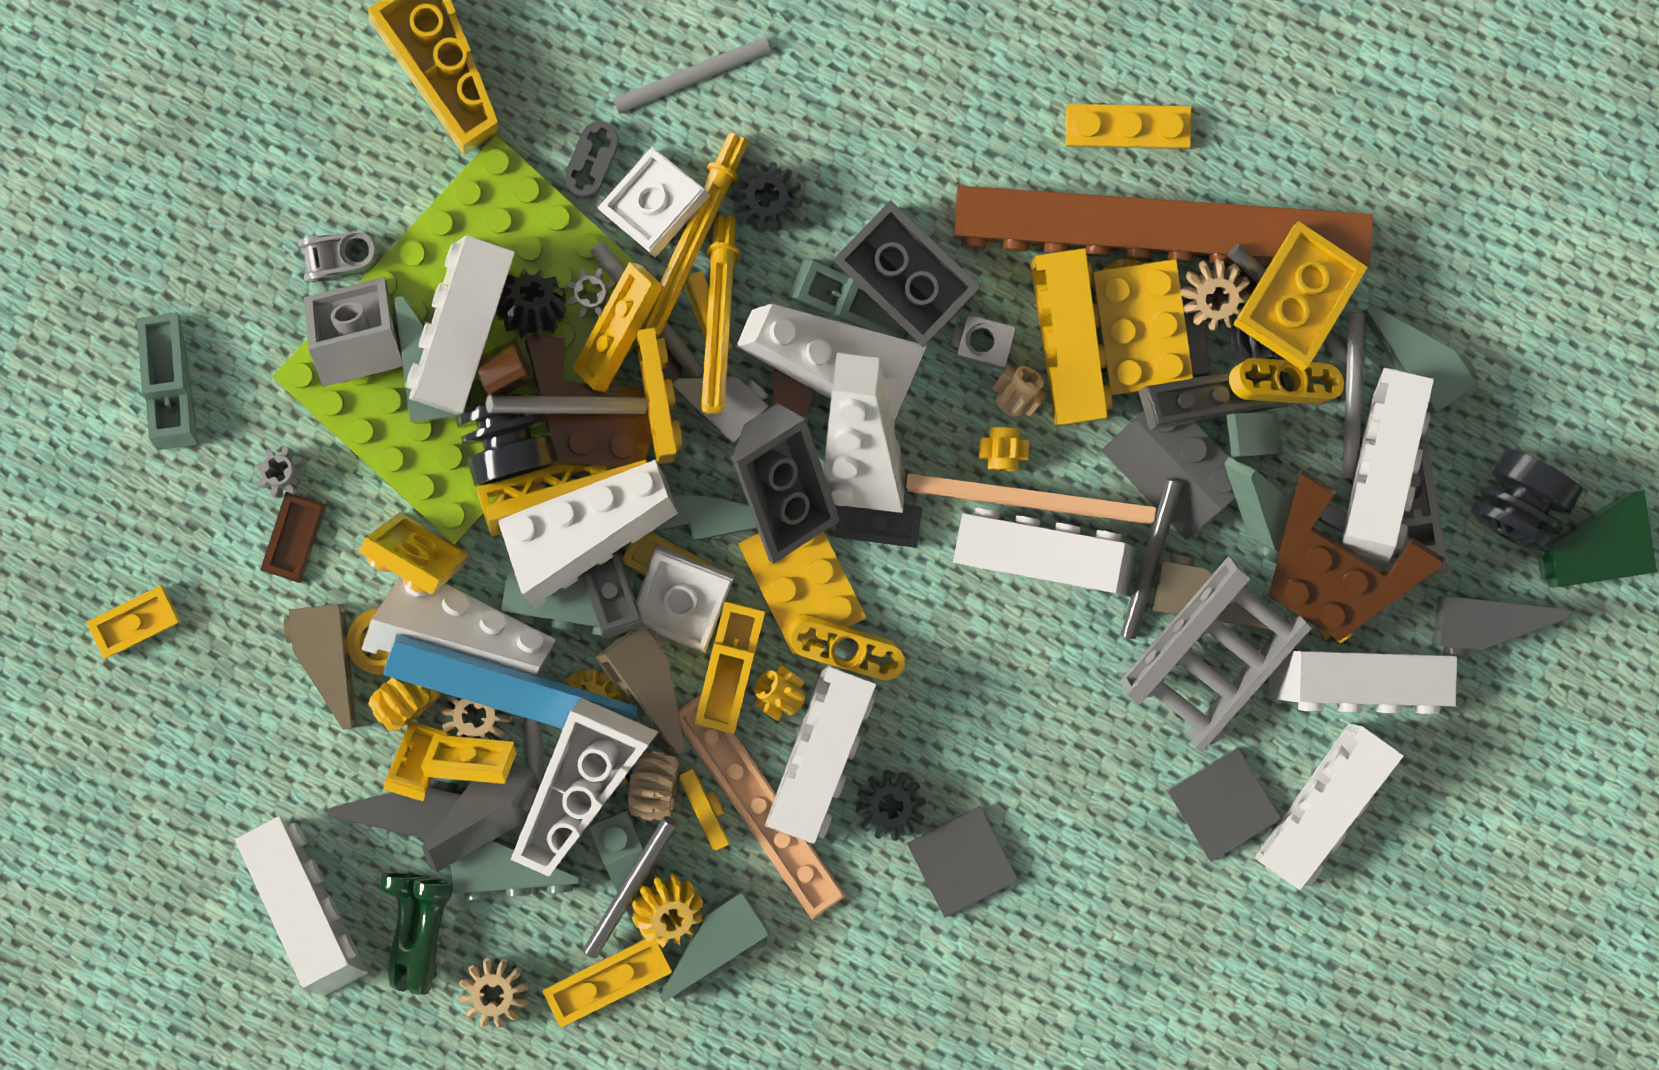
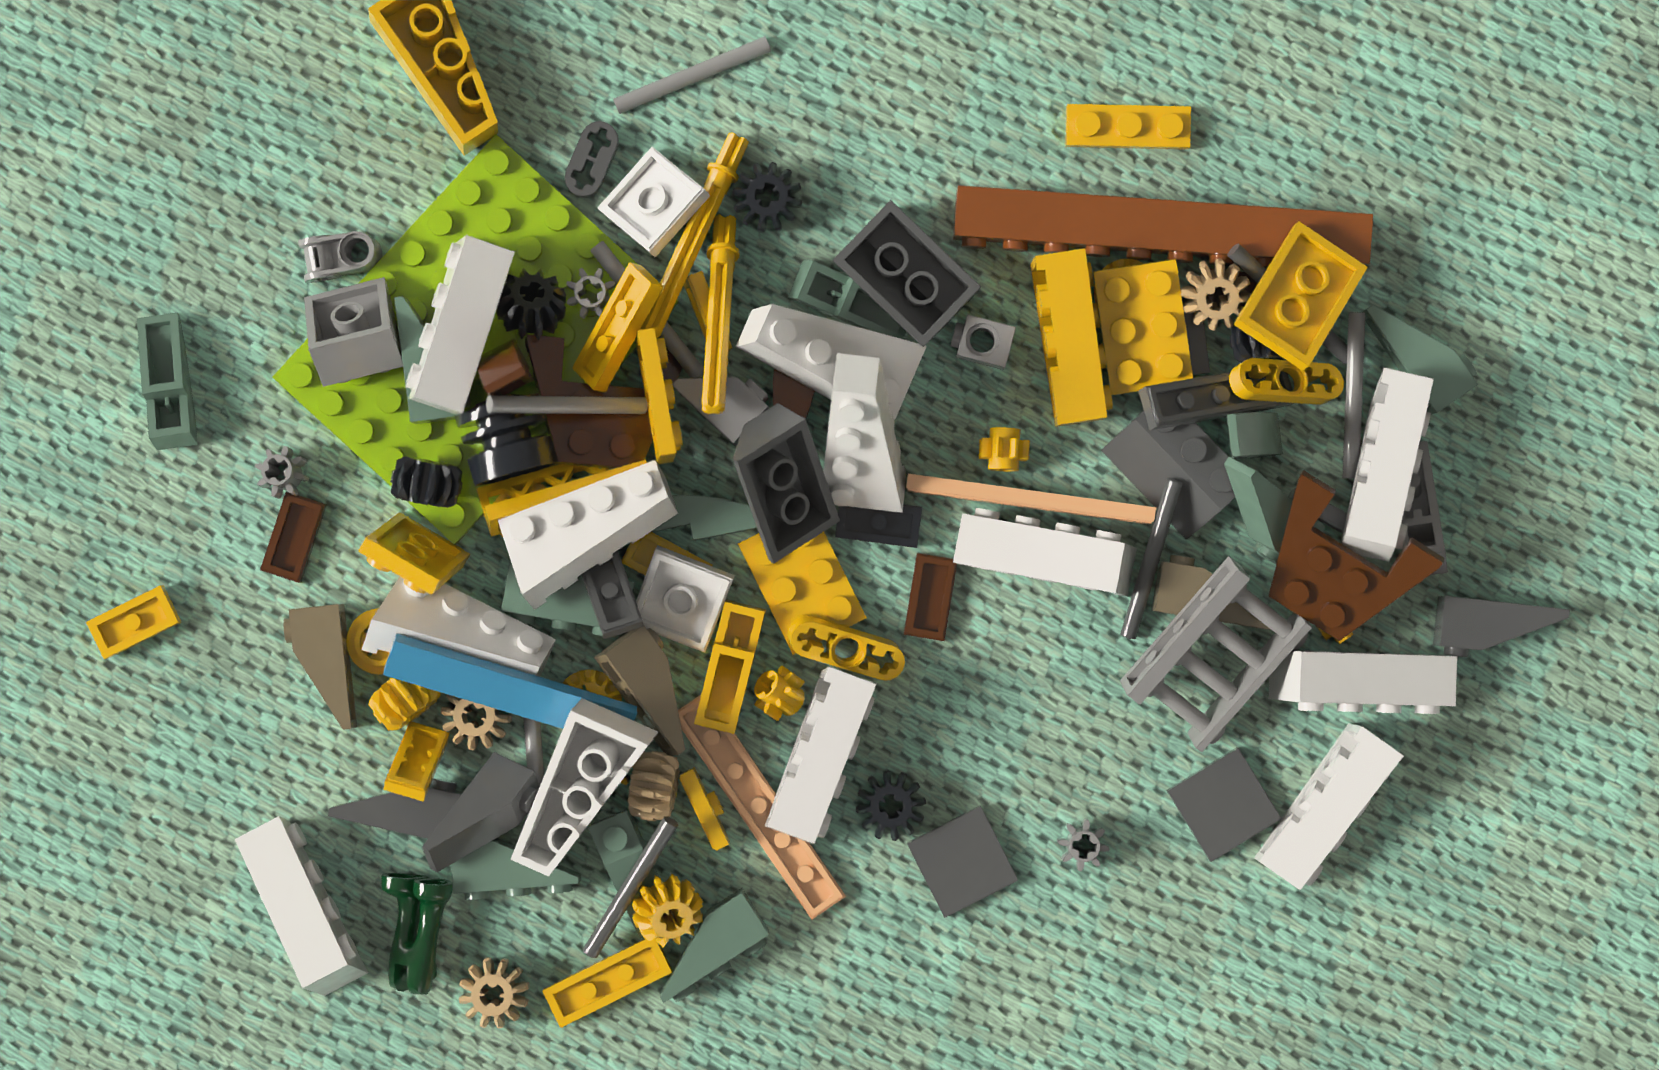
(426, 482): none -> black gear
(469, 759): yellow plate -> none
(930, 597): none -> reddish brown tile
(1019, 391): tan gear -> none
(1076, 835): none -> light grey gear
(1526, 500): black wheel -> none
(1603, 546): dark green slope -> none

